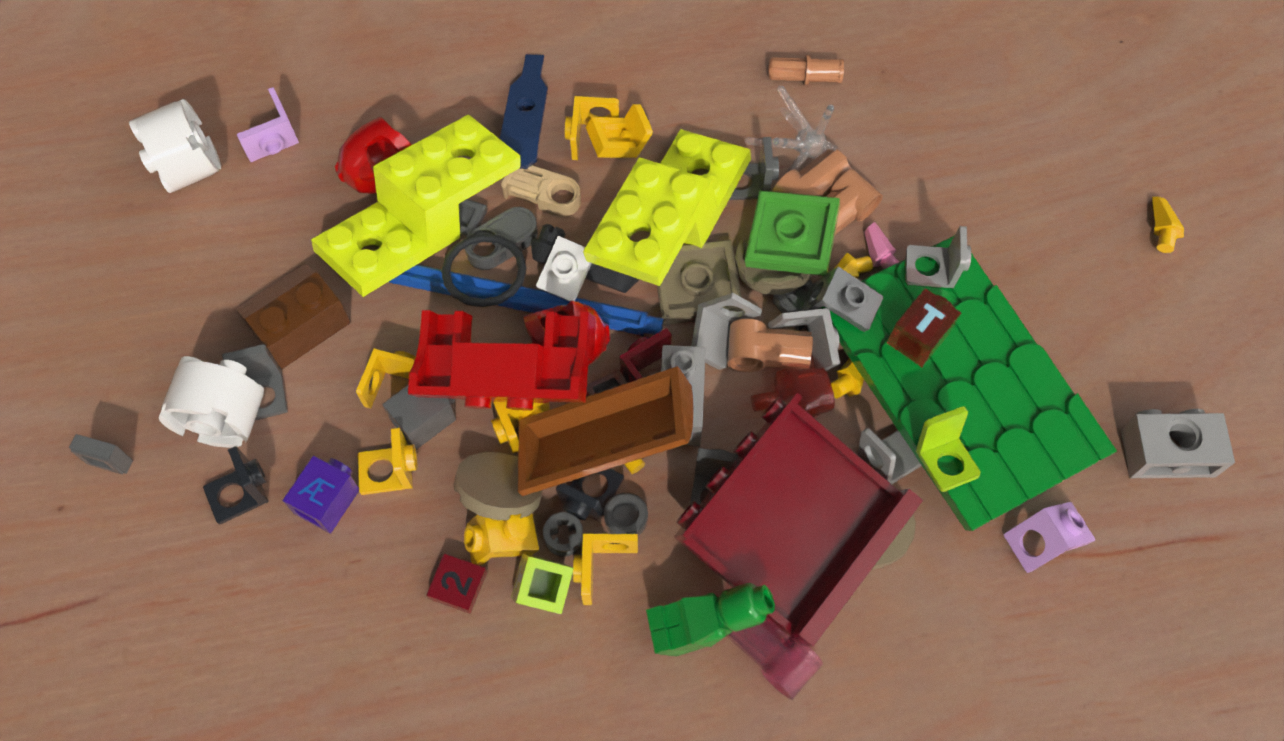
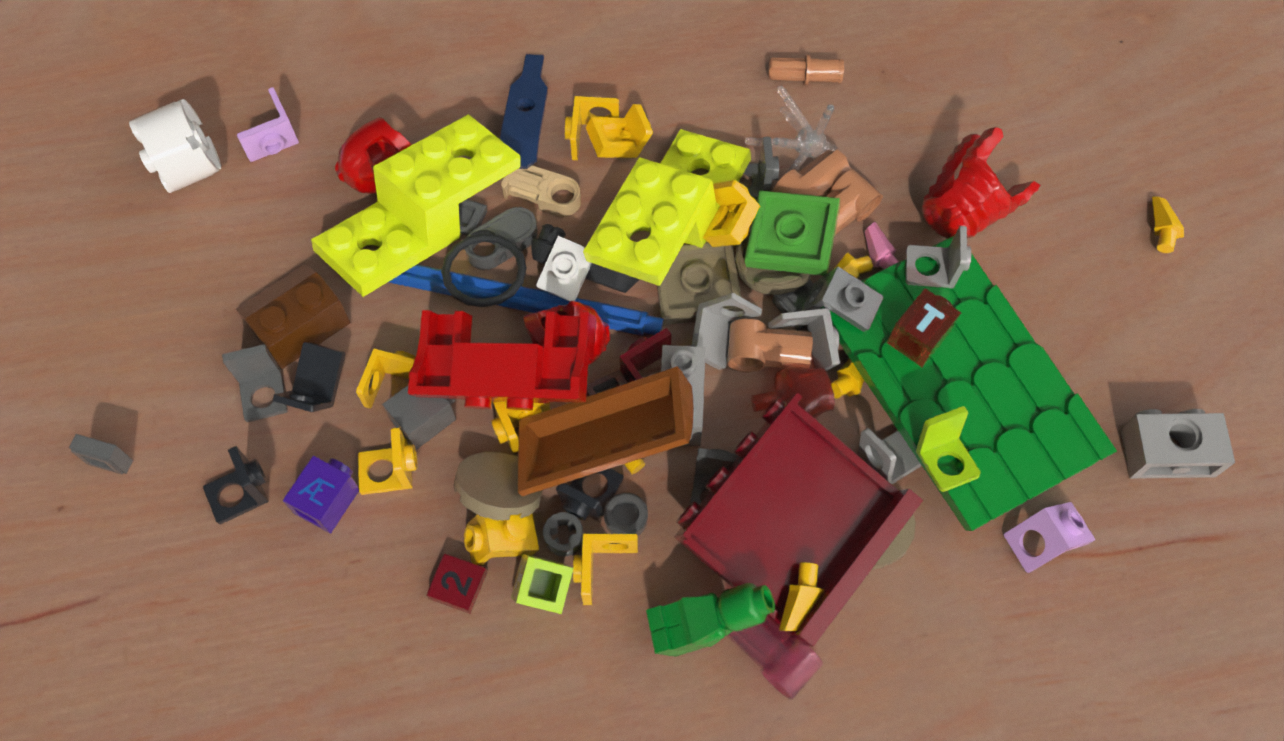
(212, 401): white brick -> none
(315, 379): none -> black bracket
(734, 215): none -> yellow bracket
(801, 598): none -> yellow bar
(977, 194): none -> red hair

